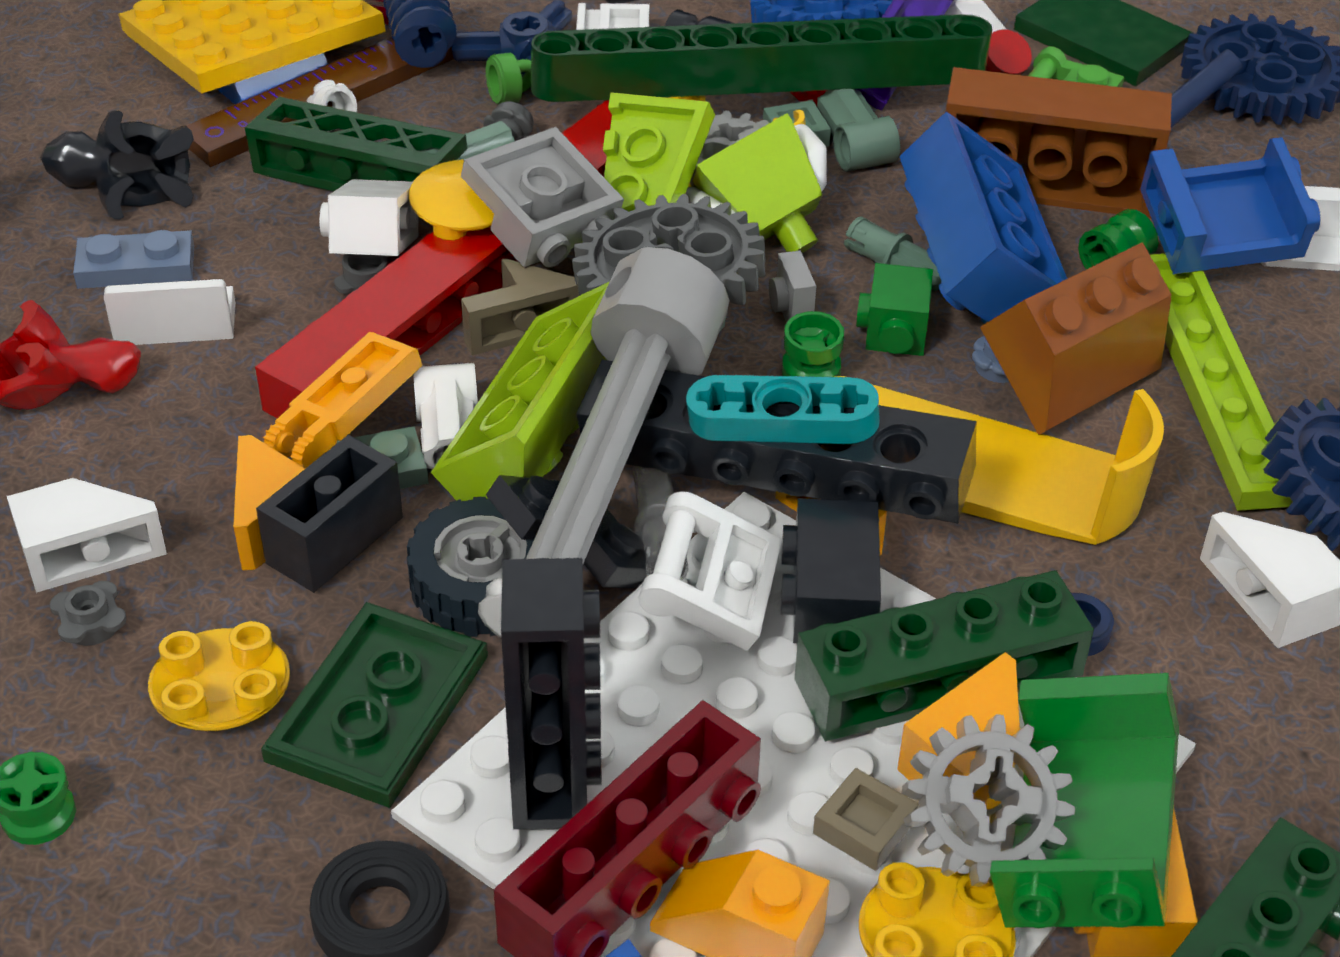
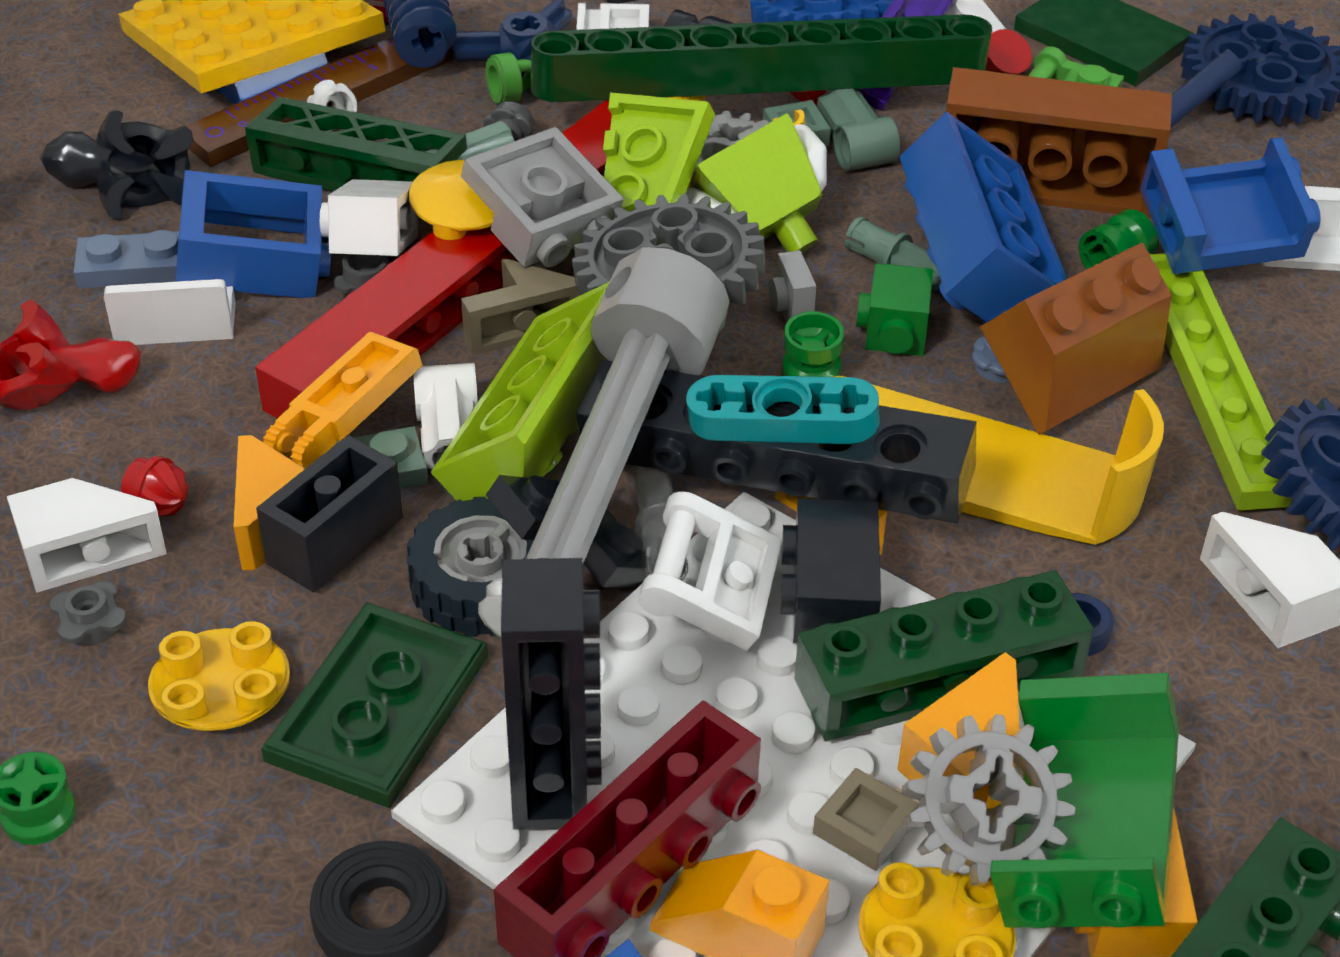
(157, 481): none -> red plate
(252, 263): none -> blue window

